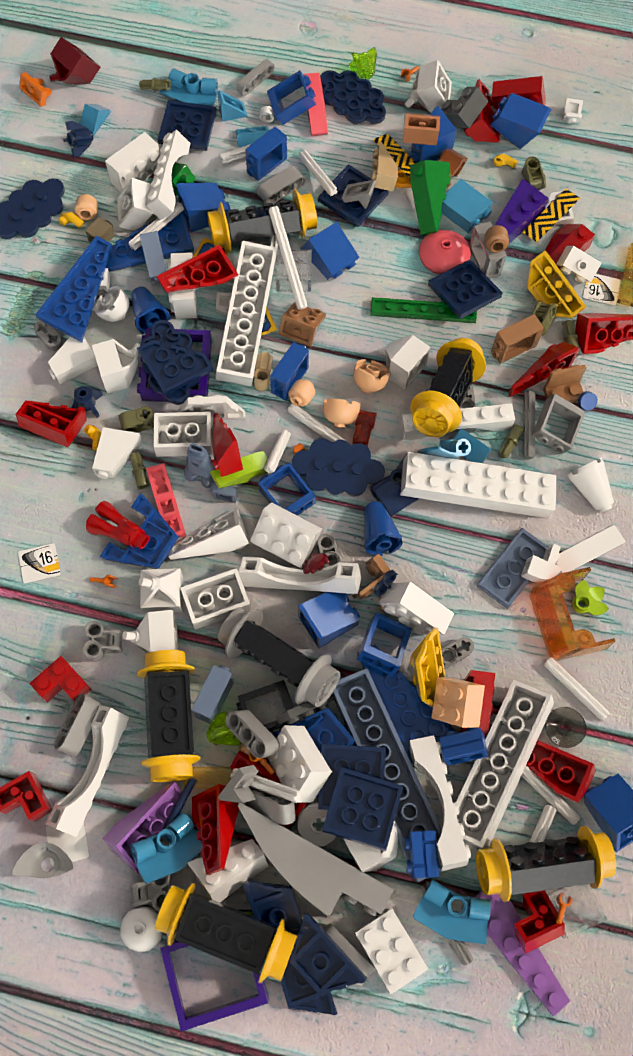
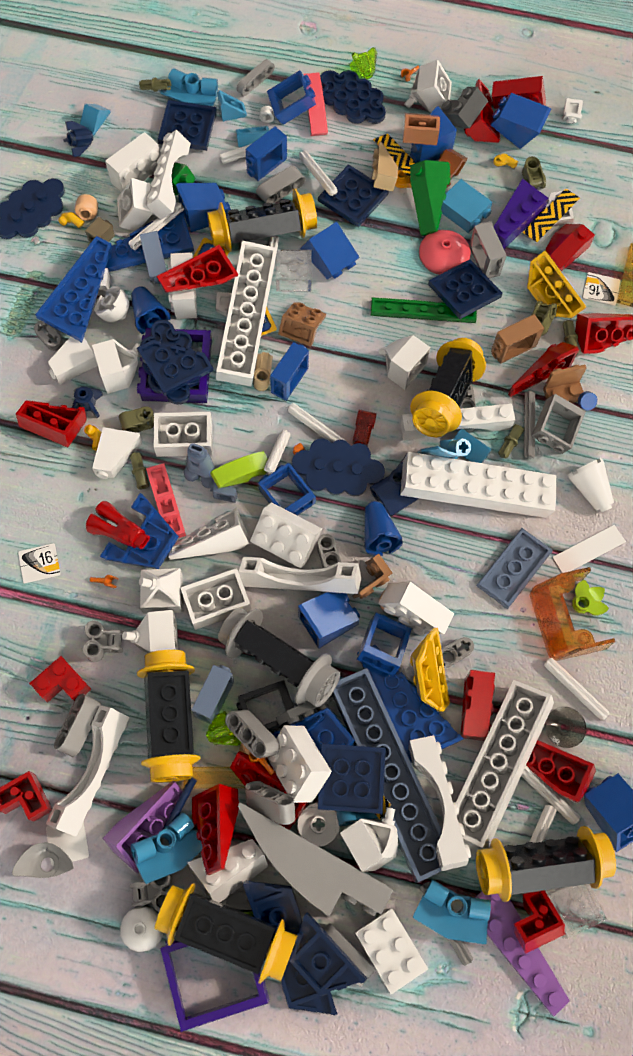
(33, 88): orange tile -> none
(72, 64): dark red piece -> none
(215, 404): white wing -> none
(225, 448): red wedge -> none
(237, 788): light grey slope -> none
(274, 788): white axle -> none
(287, 257): white axle -> none
(301, 392): light nougat head -> none
(315, 563): dark red piece -> none
(340, 411): light nougat cylinder -> none
(359, 191): light grey slope -> none
(363, 809): dark blue plate -> none
(370, 376): light nougat cylinder -> none
(382, 585): dark blue piece -> none
(422, 854): blue brick -> none
(458, 702): light nougat brick -> none
(463, 746): blue brick -> none
(496, 239): medium nougat head -> none
(540, 569): white brick -> none
(562, 907): orange hand -> none
(579, 264): white brick -> none

